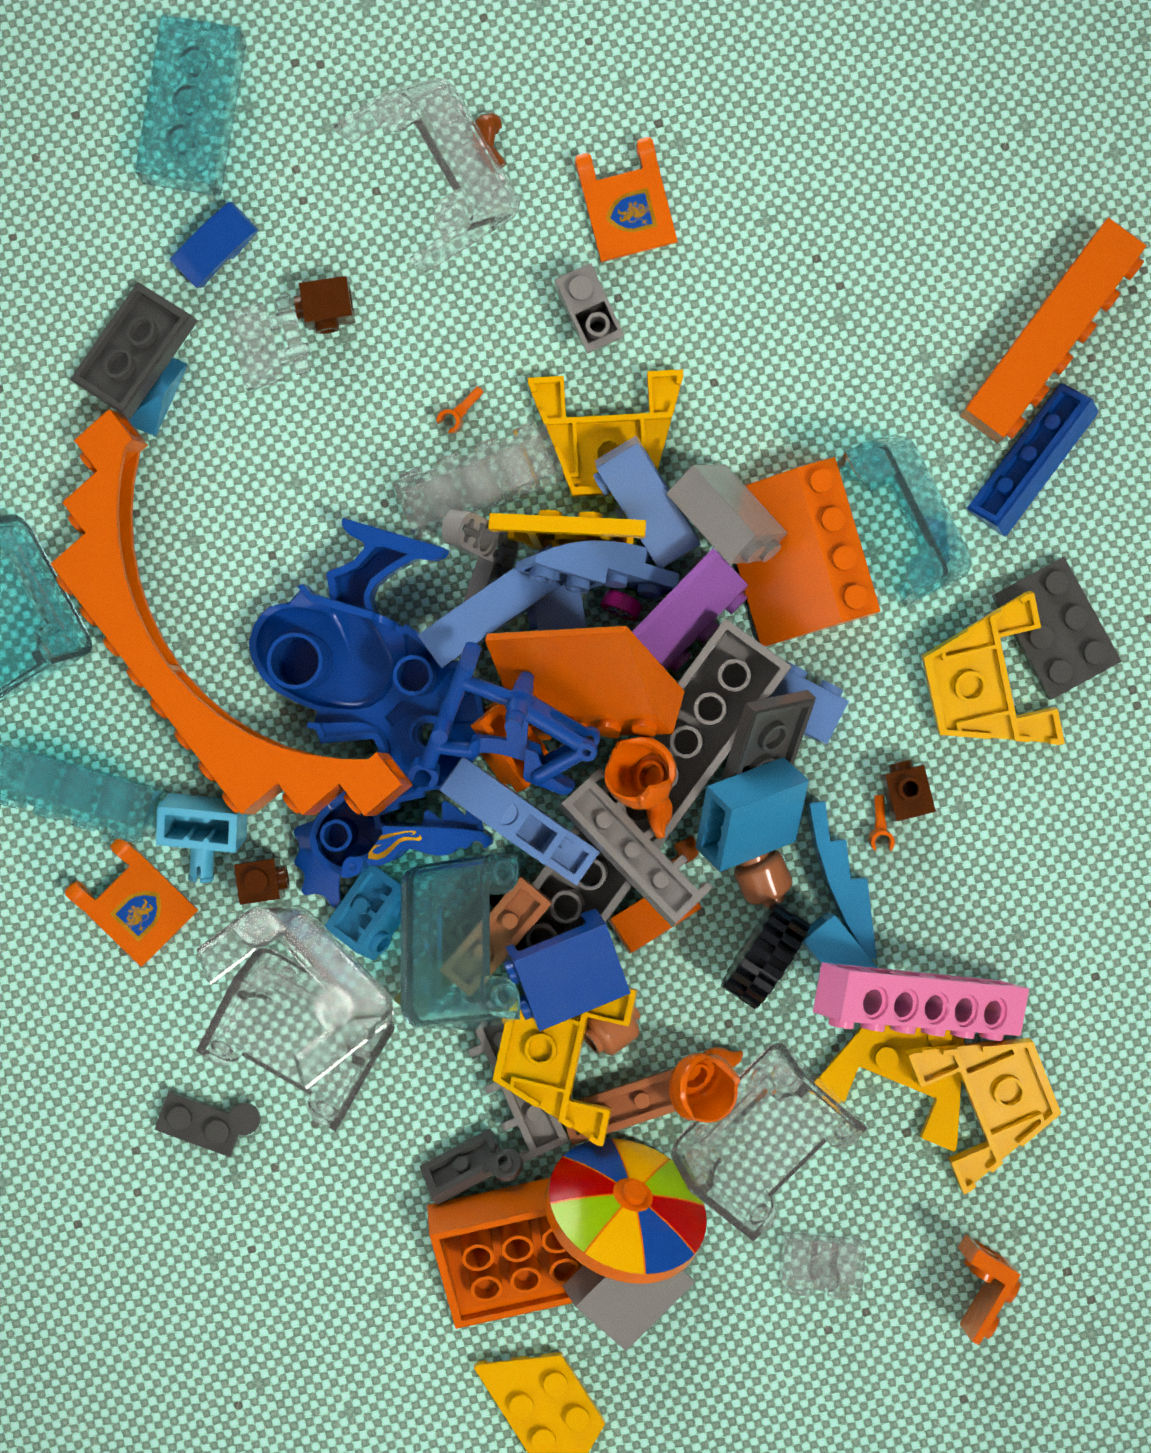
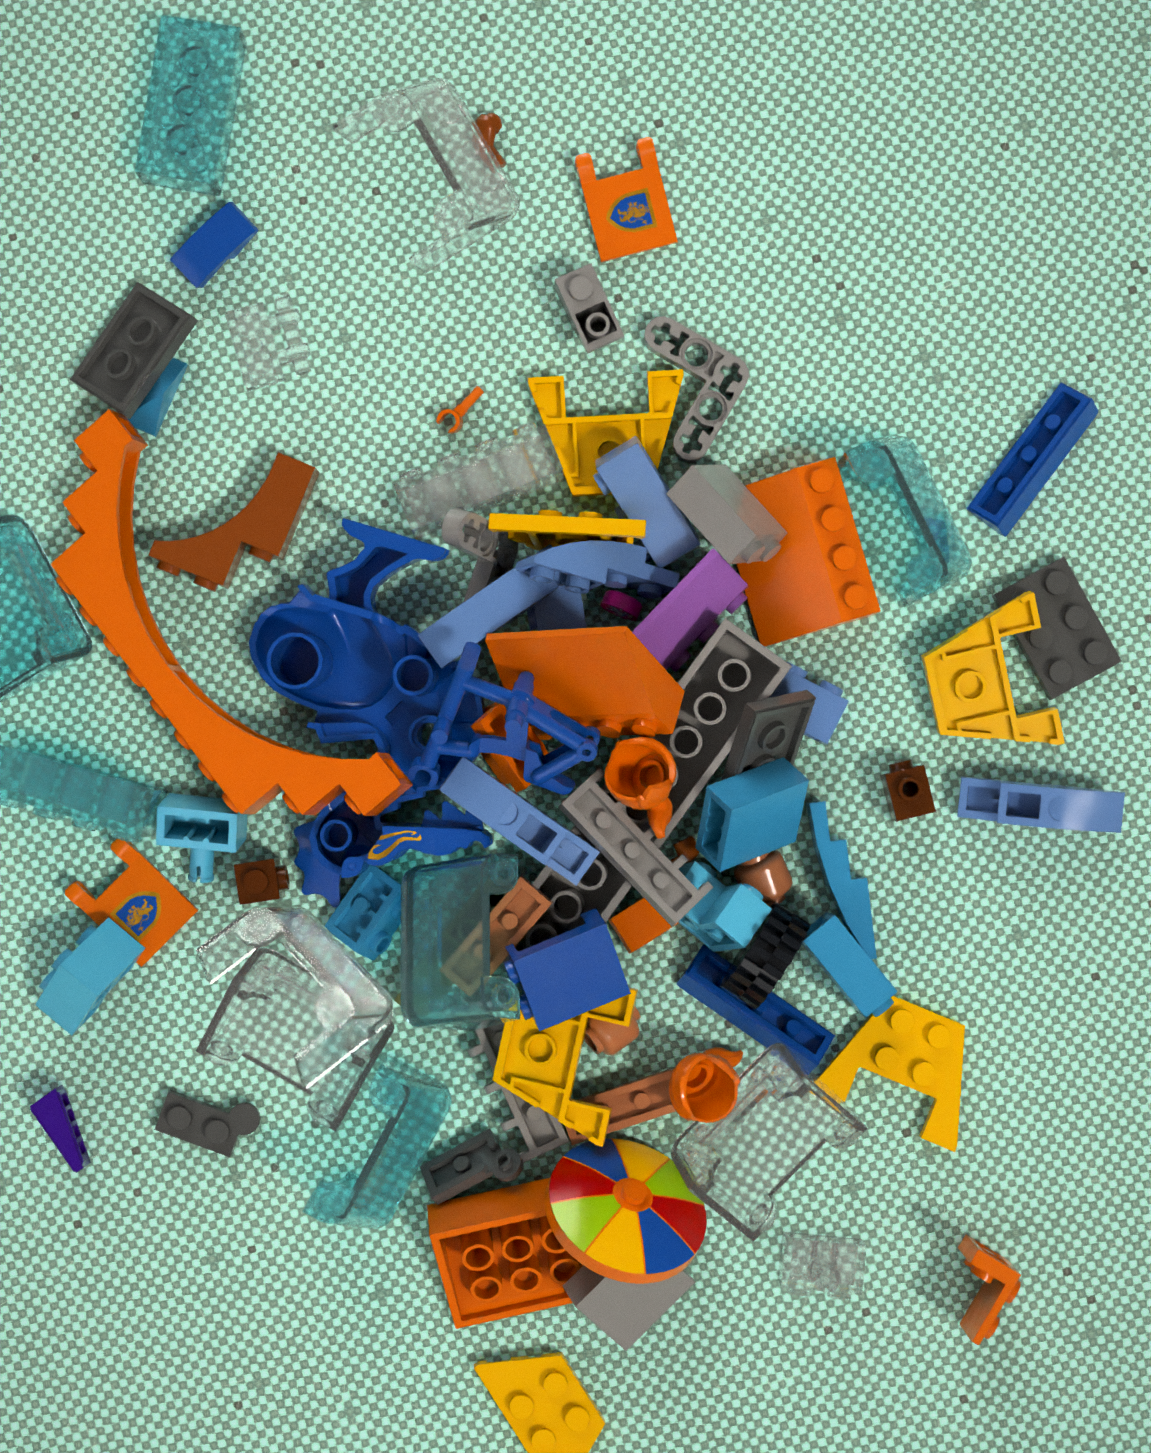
(60, 1124): none -> dark purple slope
(87, 974): none -> medium azure brick
(263, 525): none -> dark orange arch
(325, 304): reddish brown brick -> none
(416, 1113): none -> clear light blue windscreen
(707, 373): none -> light grey beam
(726, 914): none -> medium azure brick
(768, 1024): none -> blue slope
(880, 824): orange hand -> none
(919, 1001): bright pink brick -> none
(1006, 1094): yellow wing -> none
(1041, 805): none -> medium blue slope
(1053, 330): orange brick -> none

